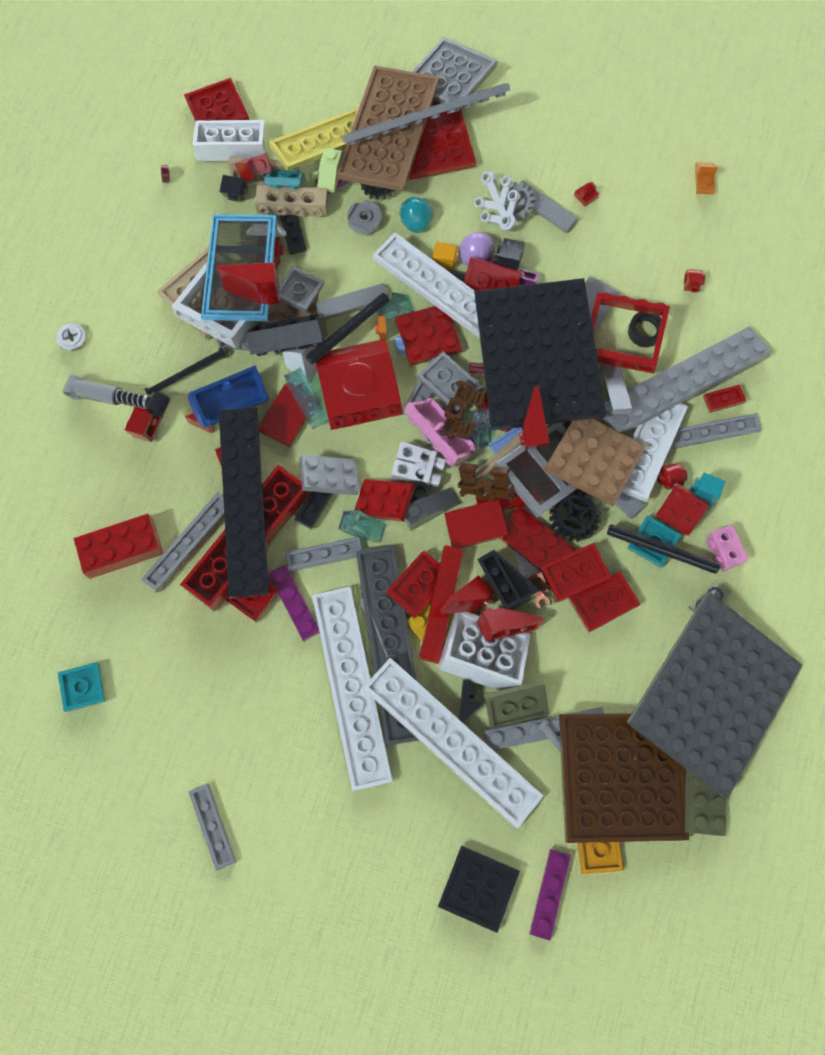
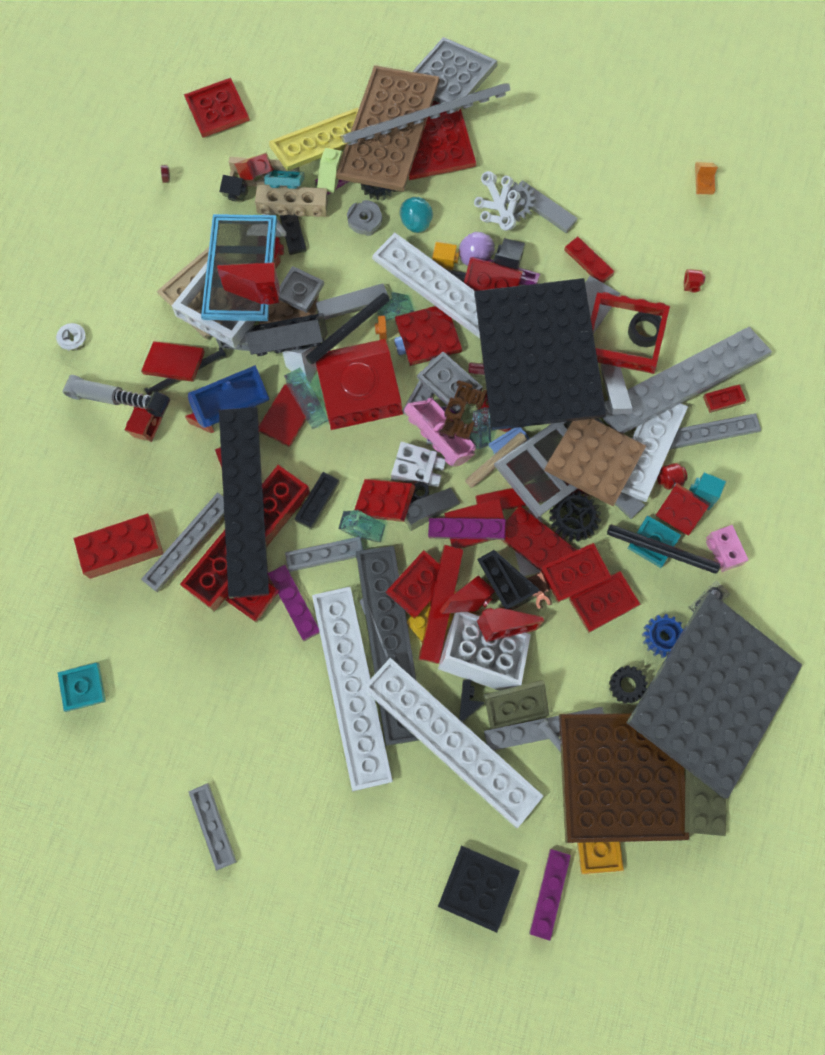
(173, 361): none -> red tile
(228, 139): white slope -> none
(329, 475): light grey plate -> none
(467, 528): none -> magenta plate
(498, 487): reddish brown piece -> none
(534, 429): red slope -> none
(587, 194): red tile -> none
(589, 260): none -> red plate
(619, 693): none -> black tyre
(652, 635): none -> blue gear

